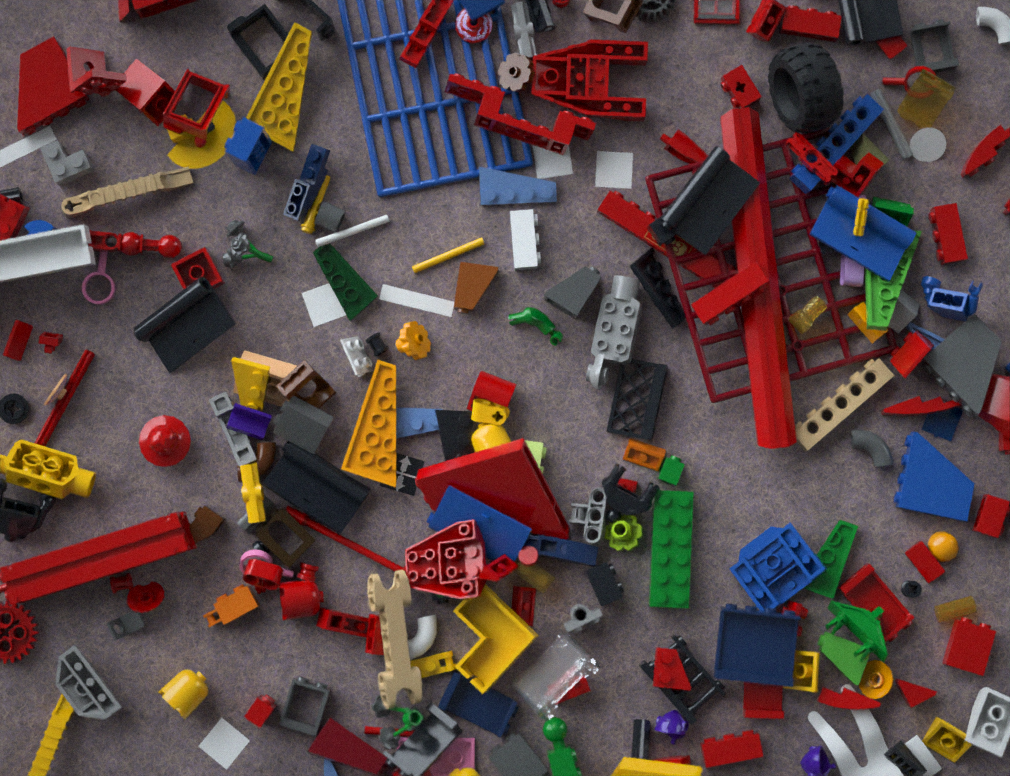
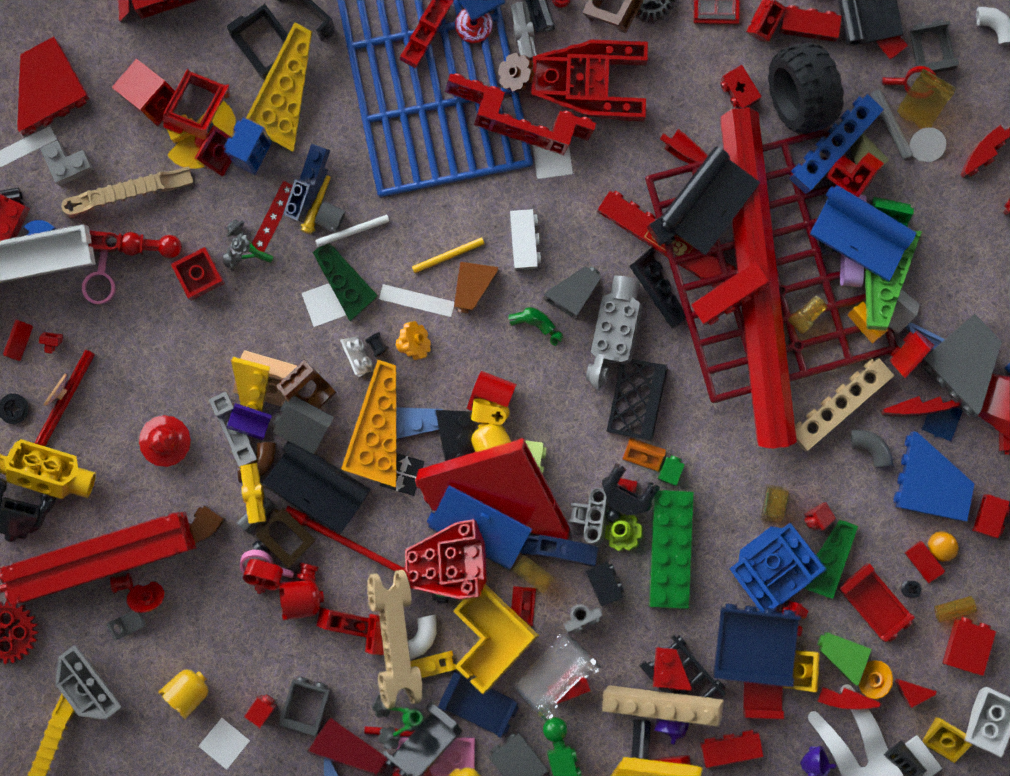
(97, 79): red bracket -> none
(182, 320): black door -> none
(212, 152): none -> red slope
(233, 606): orange brick -> none
(272, 217): none -> red sticker
(498, 568): red slope -> none
(511, 188): medium blue wing -> none
(528, 556): tile -> none
(614, 169): white sticker -> none
(662, 705): none -> tan brick
(774, 503): none -> clear yellow torso
(819, 517): none -> red slope
(821, 167): red piece -> none
(861, 216): yellow axle -> none
(863, 625): green connector -> none
(948, 234): red brick -> none
(950, 303): blue torso -> none

